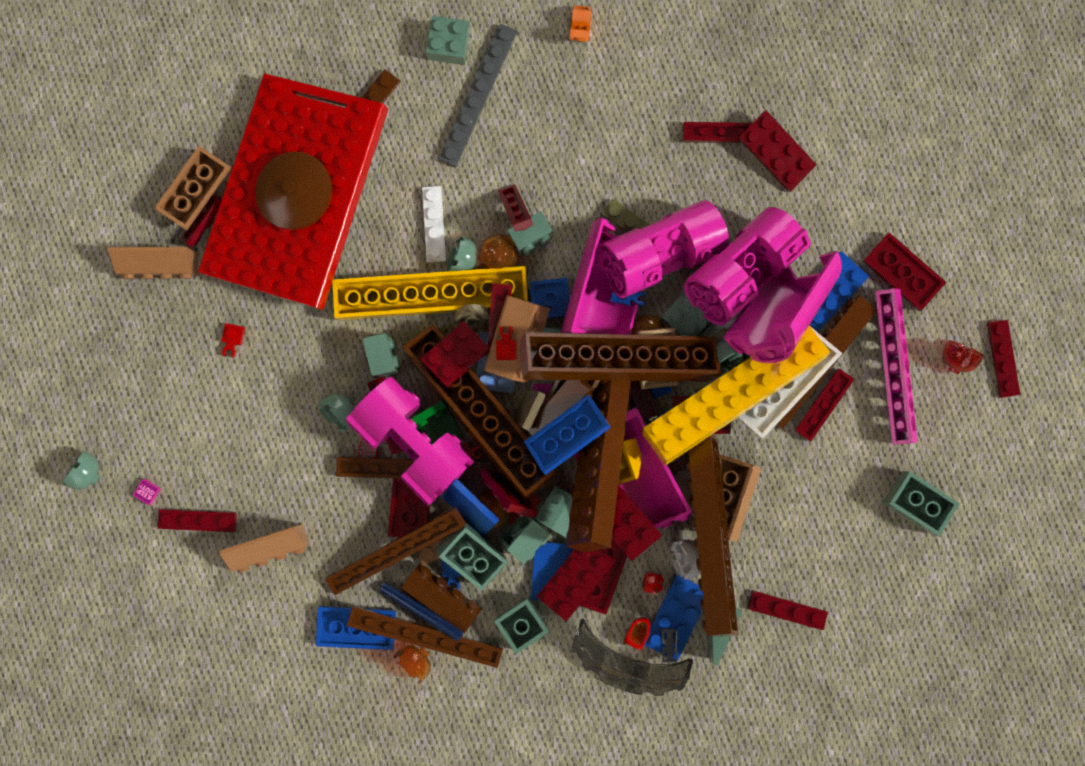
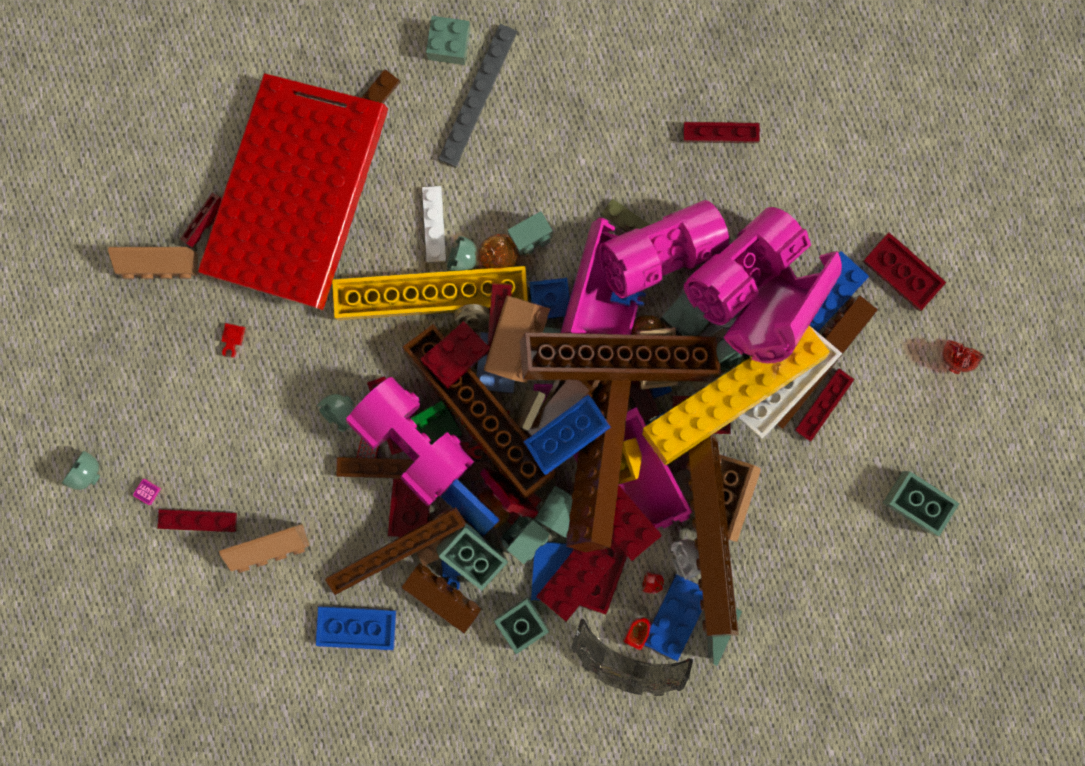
(192, 187): medium nougat slope -> none
(293, 190): reddish brown dish -> none
(381, 355): sand green brick -> none
(414, 661): clear orange cylinder -> none
(421, 611): dark blue axle -> none
(424, 636): reddish brown plate -> none
(506, 348): red plate -> none
(515, 208): dark red plate -> none
(580, 23): orange brick -> none
(669, 649): dark grey piece -> none
(777, 151): dark red plate -> none
(787, 610): dark red plate -> none
(896, 366): dark pink brick -> none
(1003, 358): dark red plate -> none

